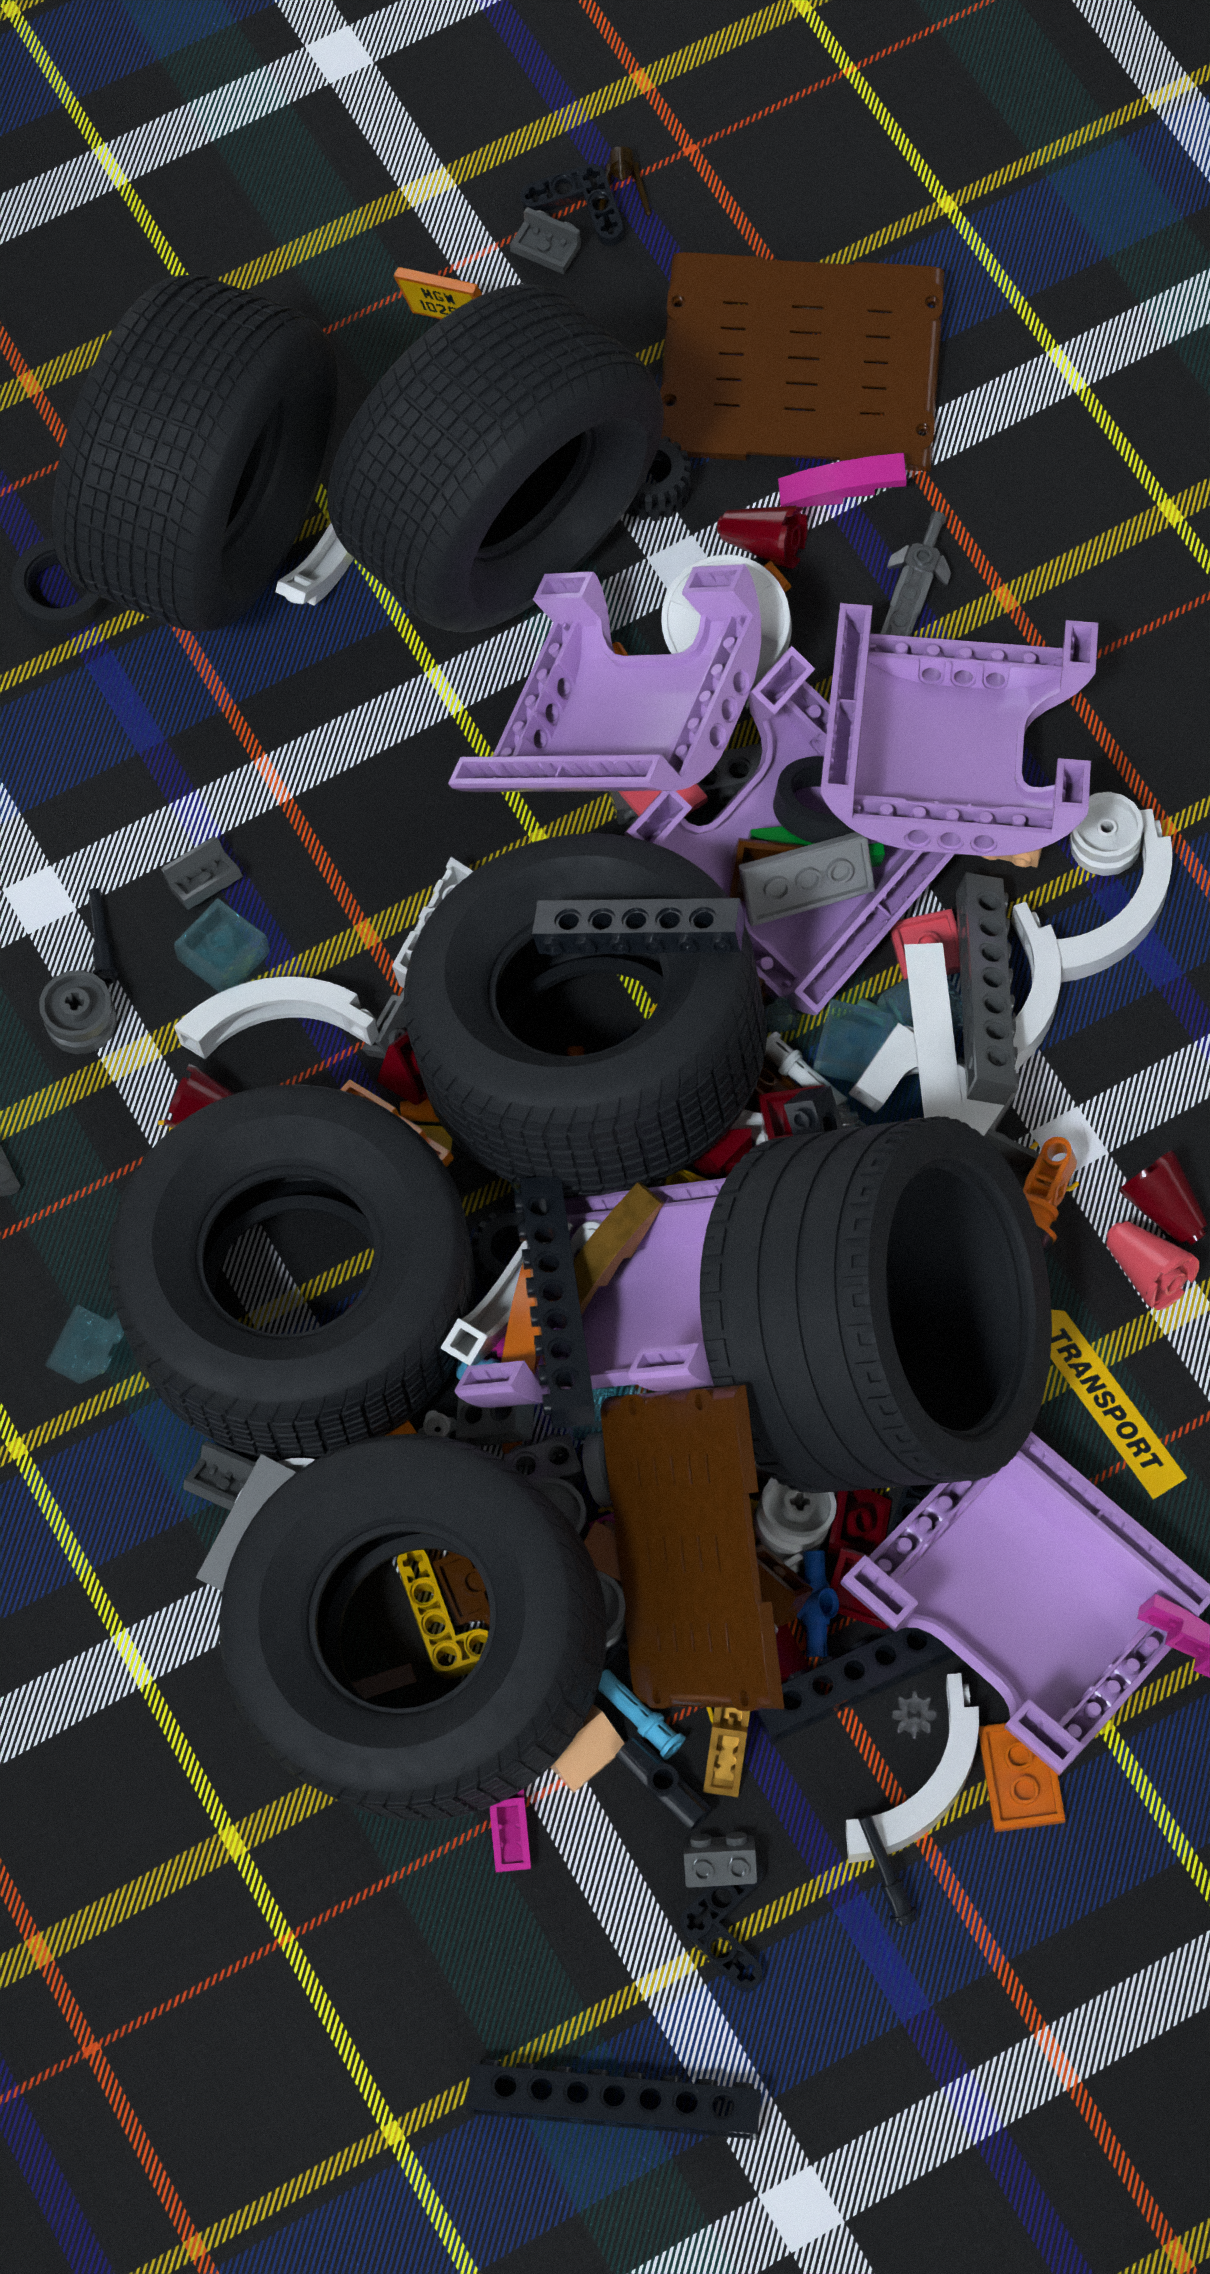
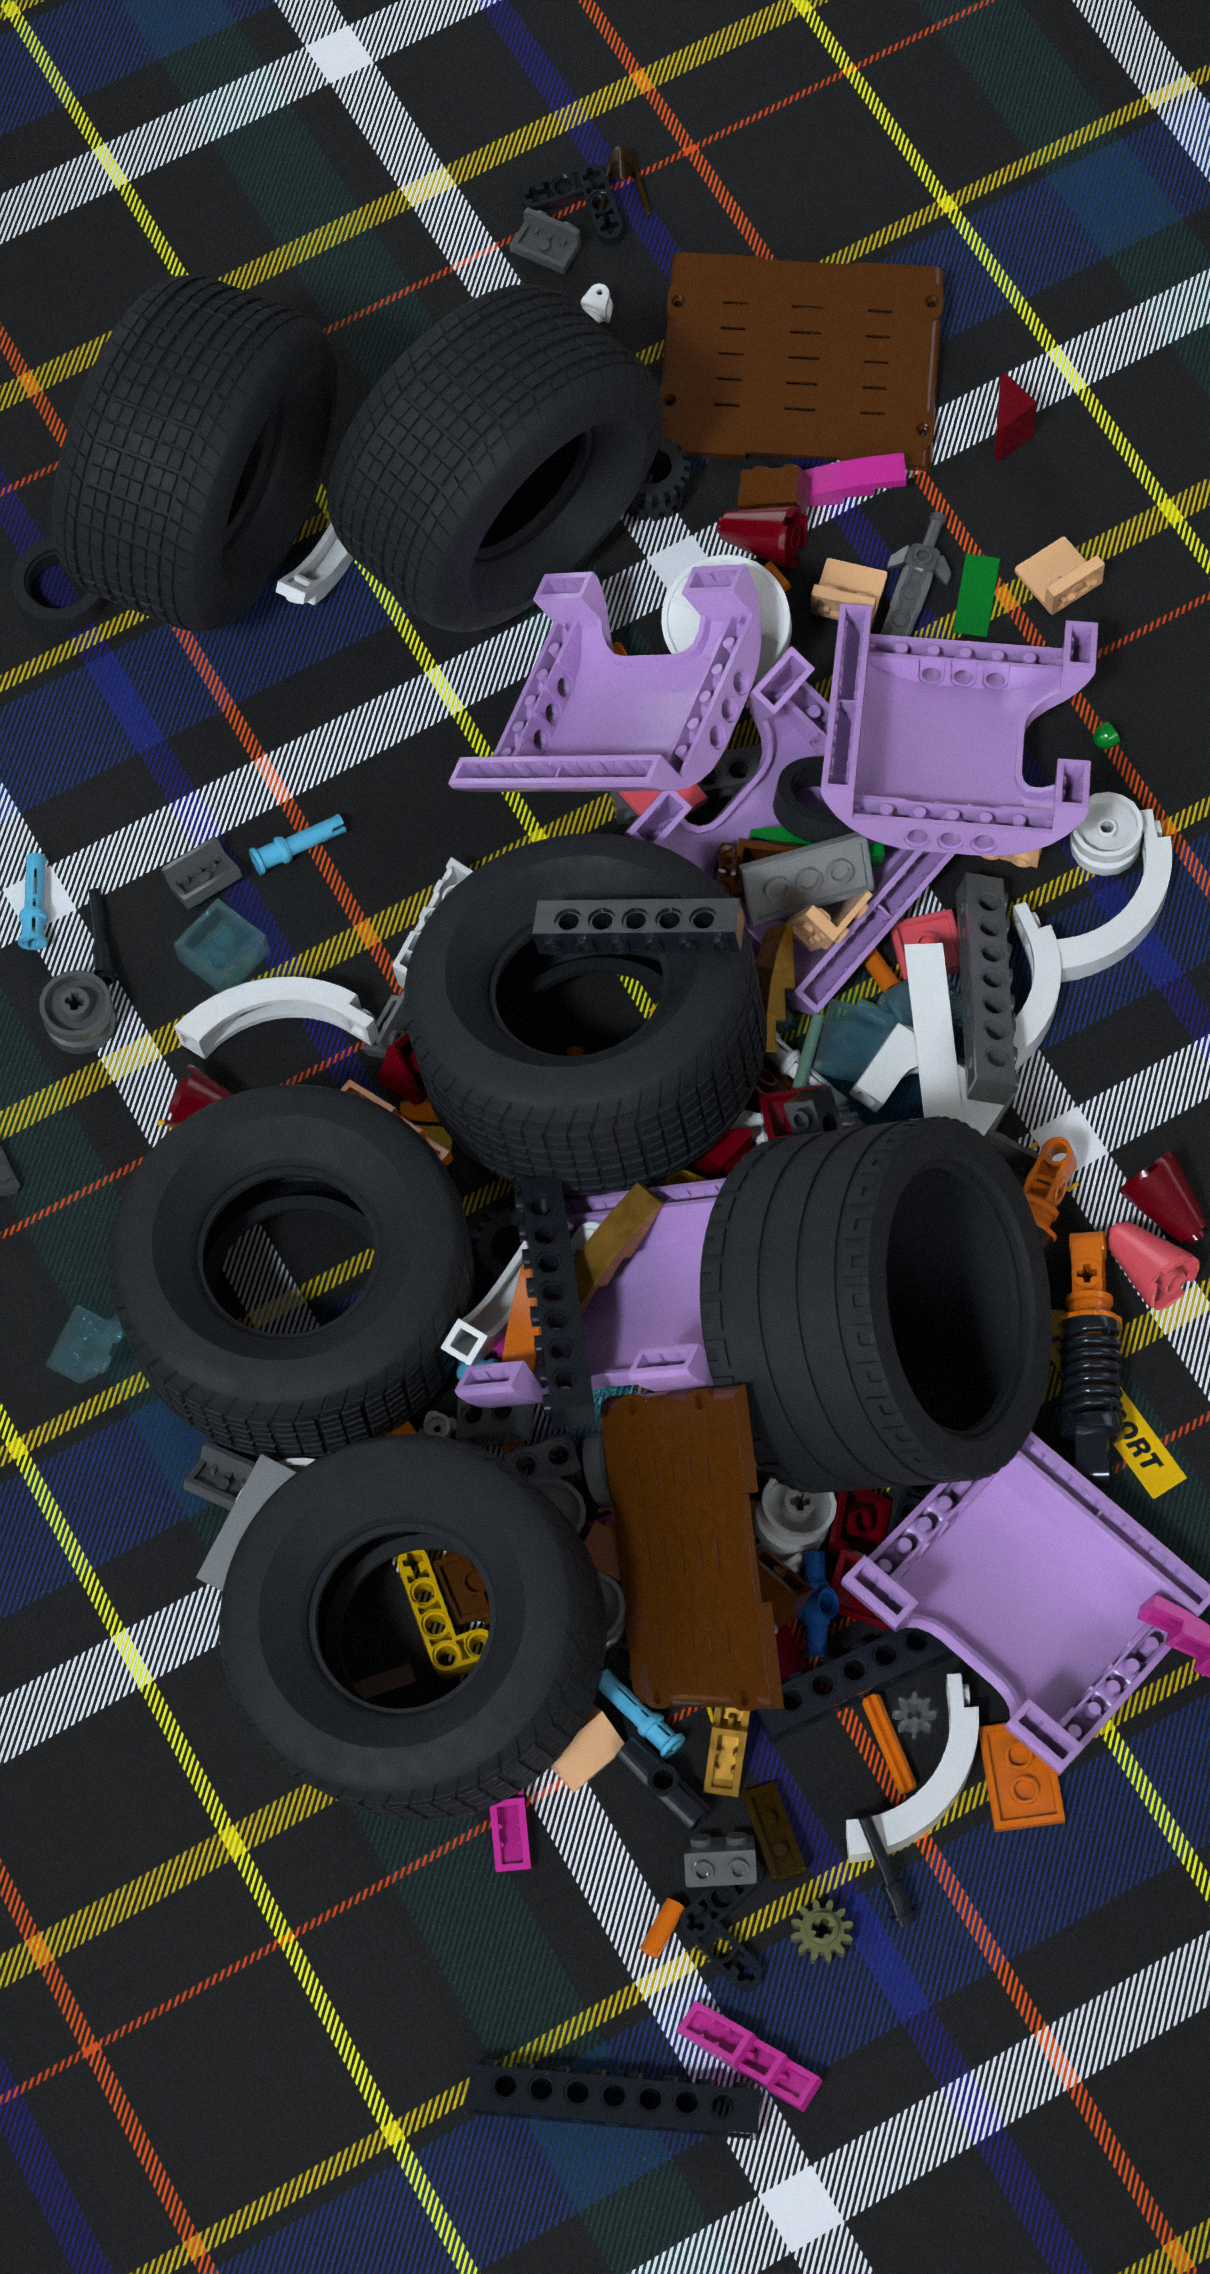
(33, 912): none -> medium azure pin
(284, 848): none -> medium azure pin
(434, 294): tile -> none
(598, 306): none -> white piece
(662, 1928): none -> orange hinge
(725, 866): none -> reddish brown gear
(749, 2056): none -> dark pink slope
(773, 1832): none -> dark brown hinge
(774, 487): none -> reddish brown brick
(775, 976): none -> pearl gold slope
(808, 1051): none -> sand green bar
(813, 1921): none -> olive gear
(817, 929): none -> light nougat bracket
(848, 585): none -> light nougat bracket
(880, 970): none -> orange hinge
(889, 1743): none -> orange axle
(976, 595): none -> green sticker
(1014, 417): none -> dark red slope
(1060, 574): none -> light nougat bracket
(1090, 1362): none -> black piece
(1106, 736): none -> green hinge

